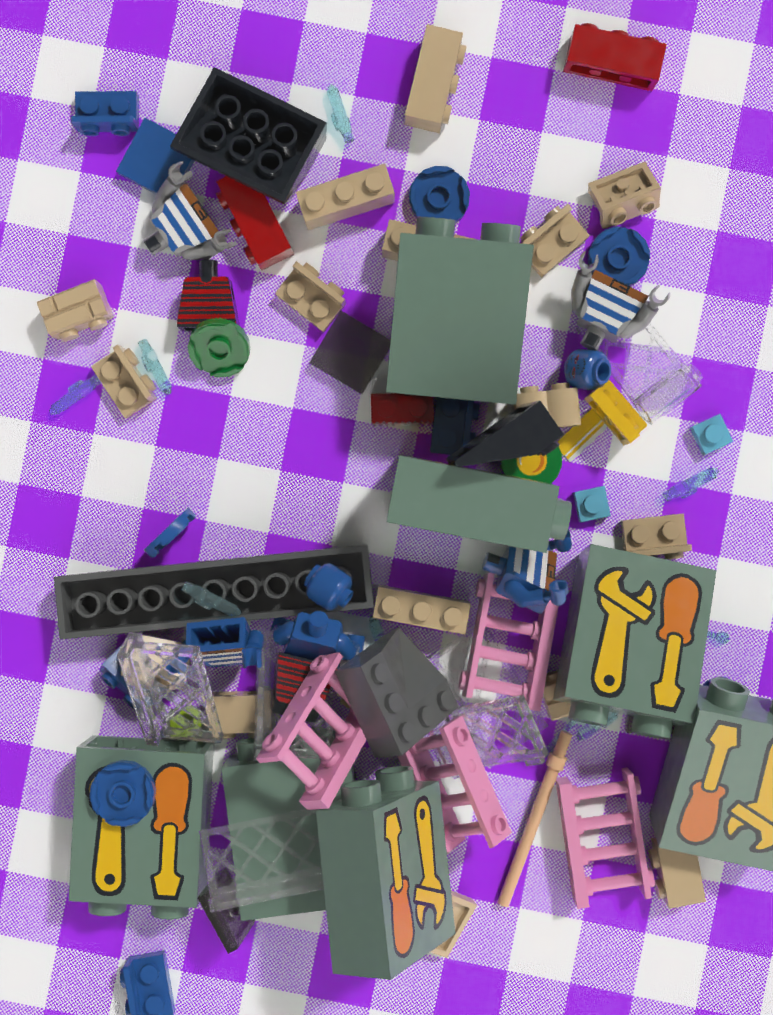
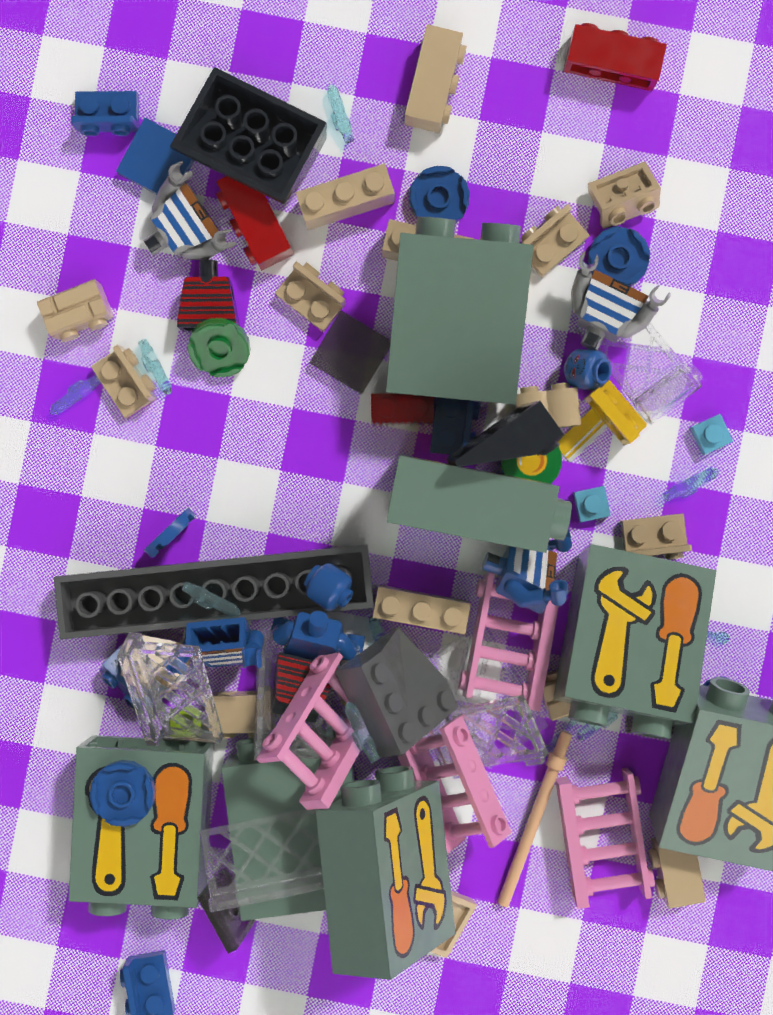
(361, 735): none -> clear light blue piece

